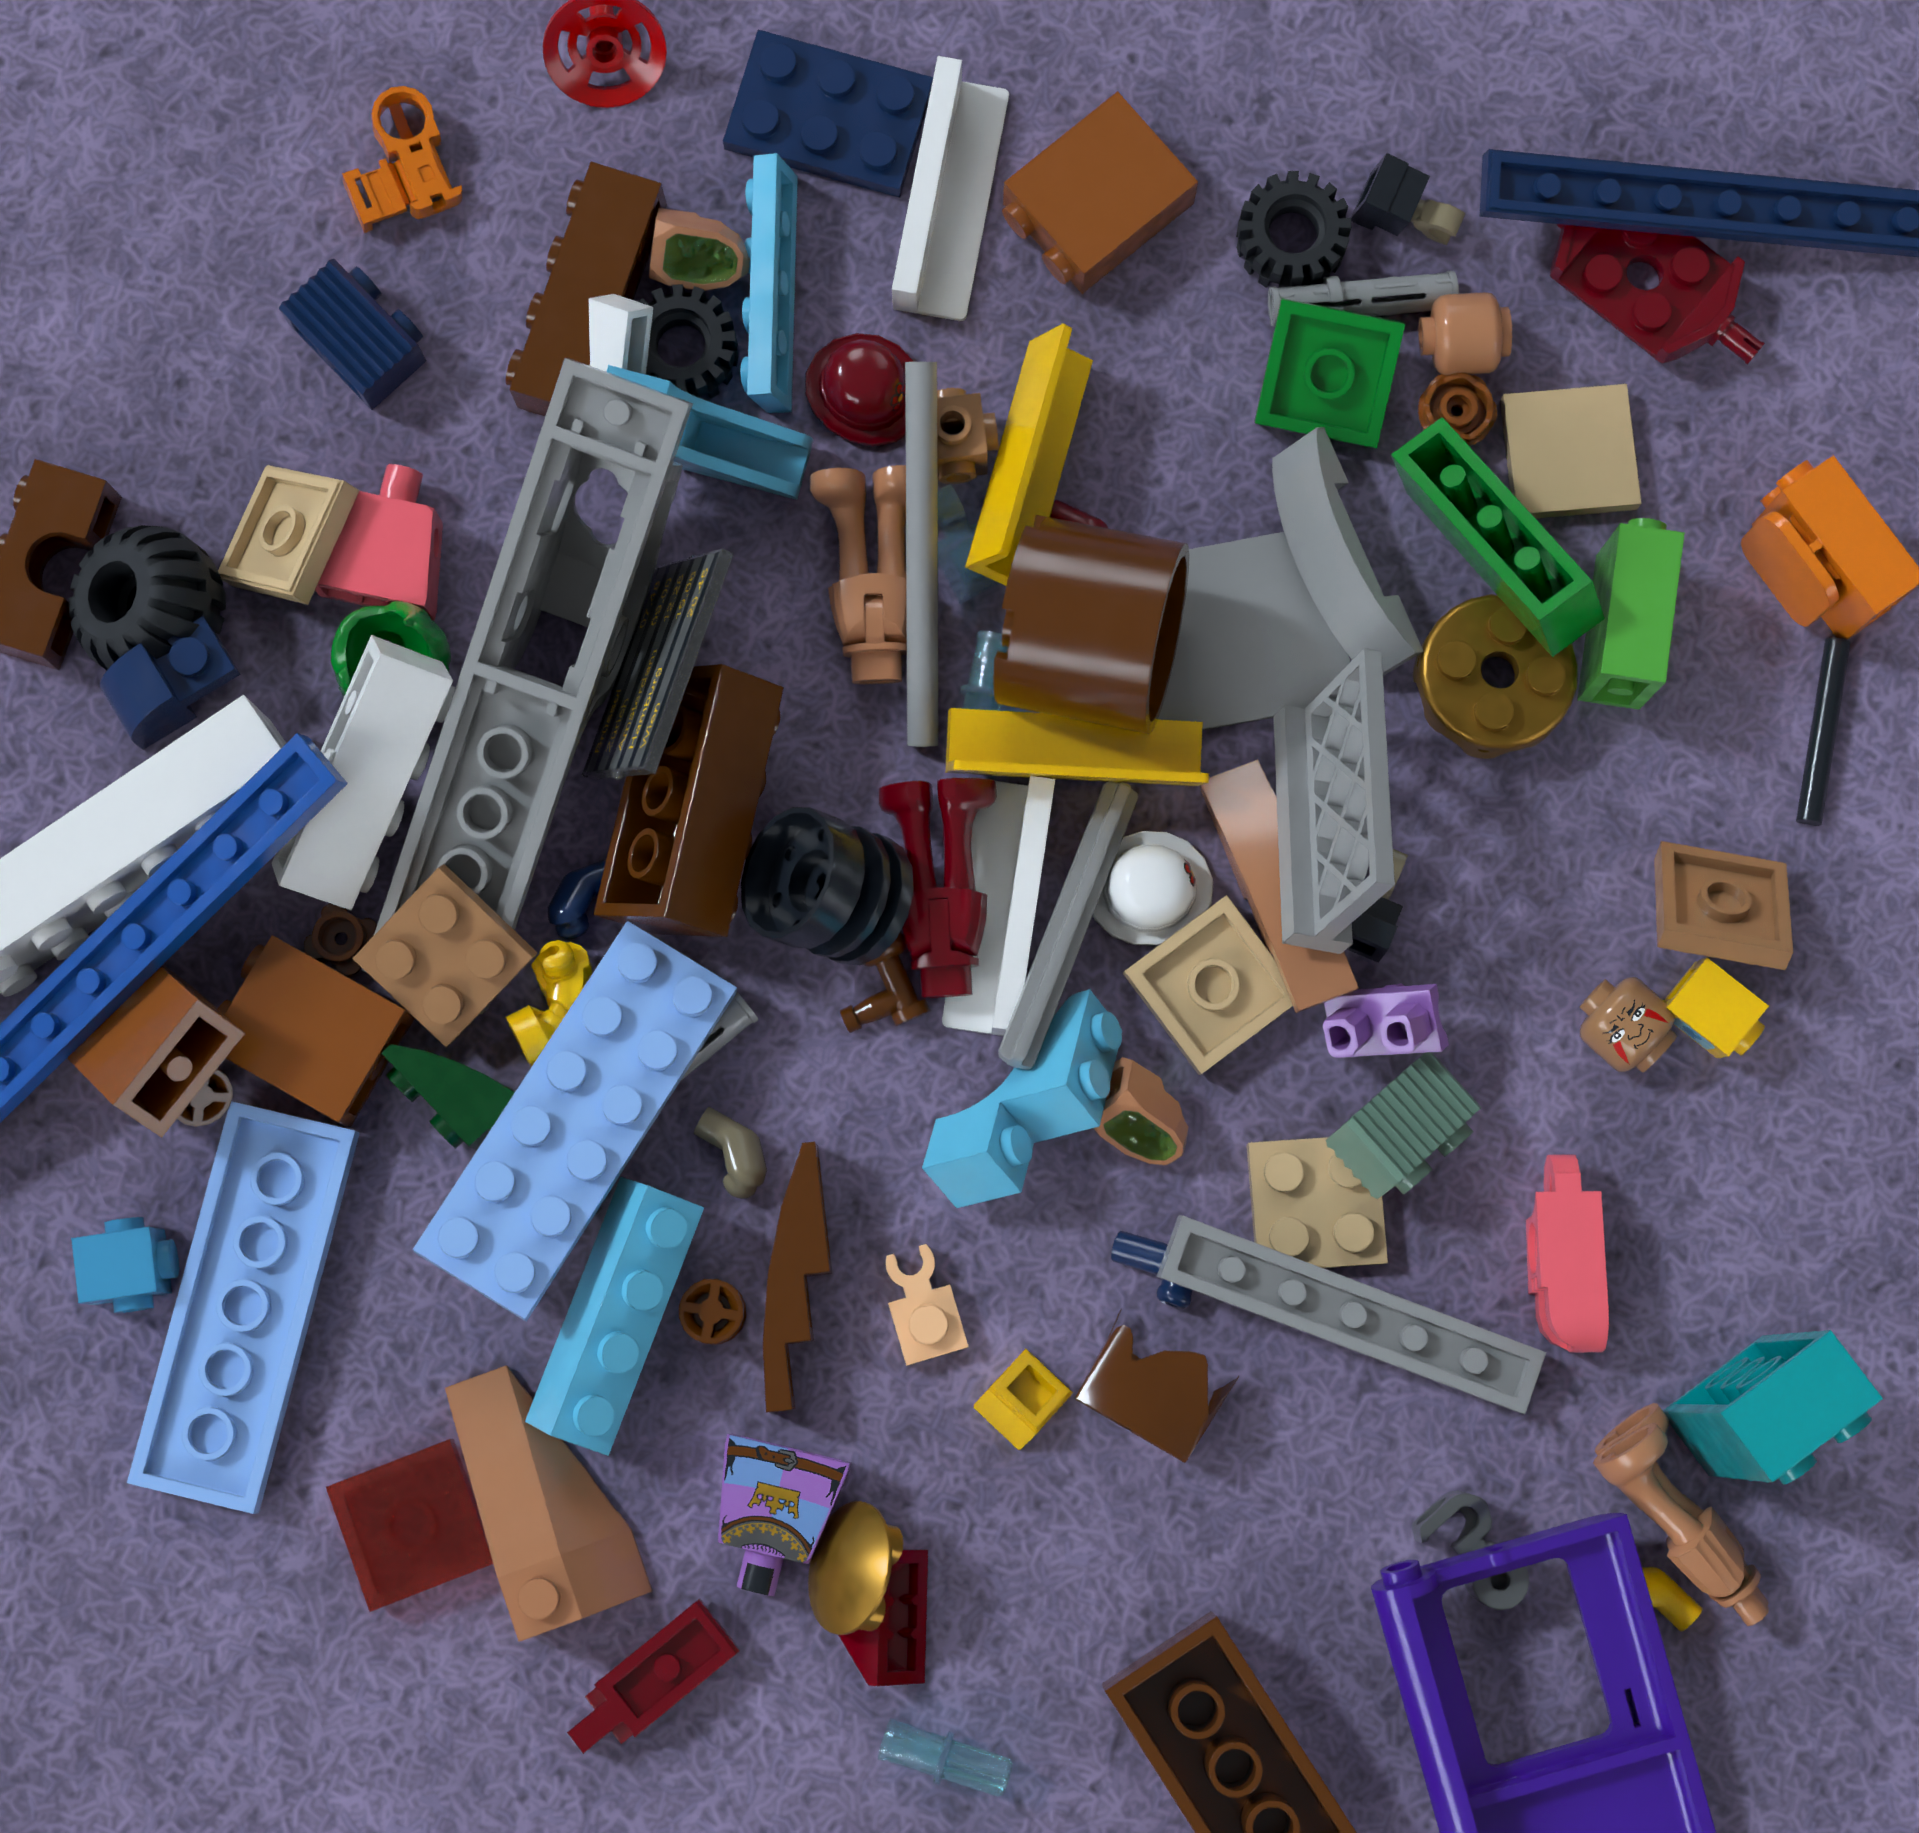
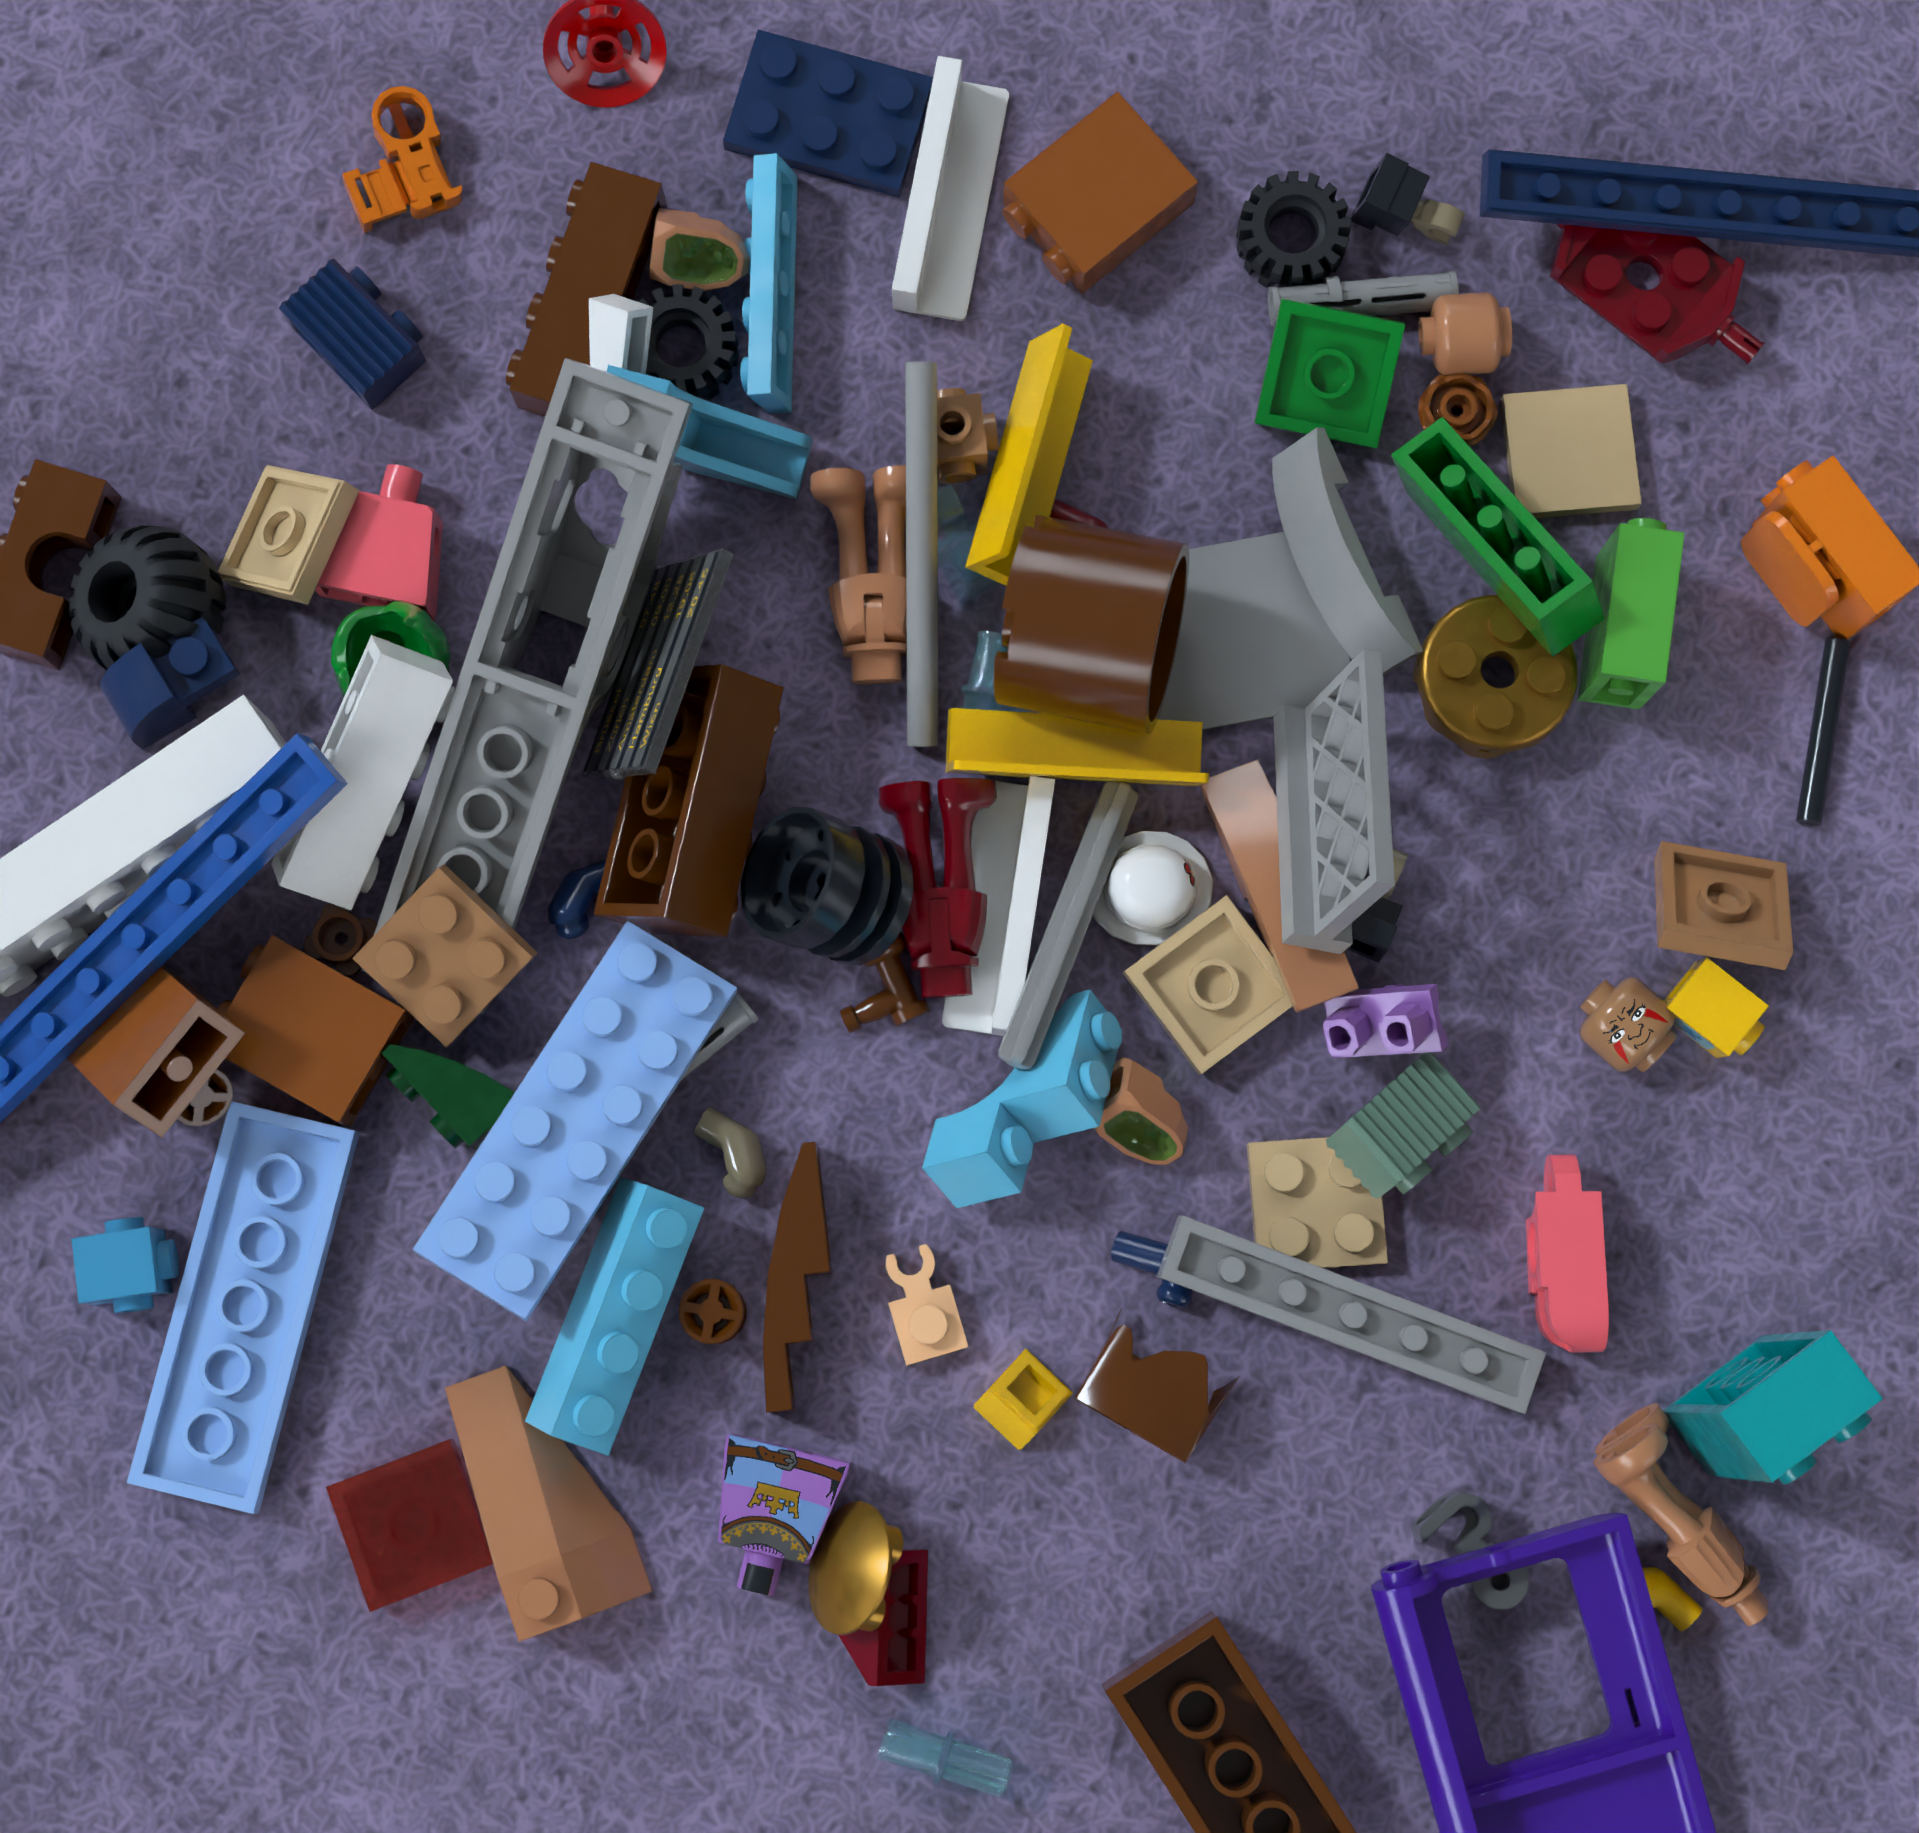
(561, 974): yellow arm -> none
(655, 1677): dark red hinge -> none
(859, 389): dark red hat -> none

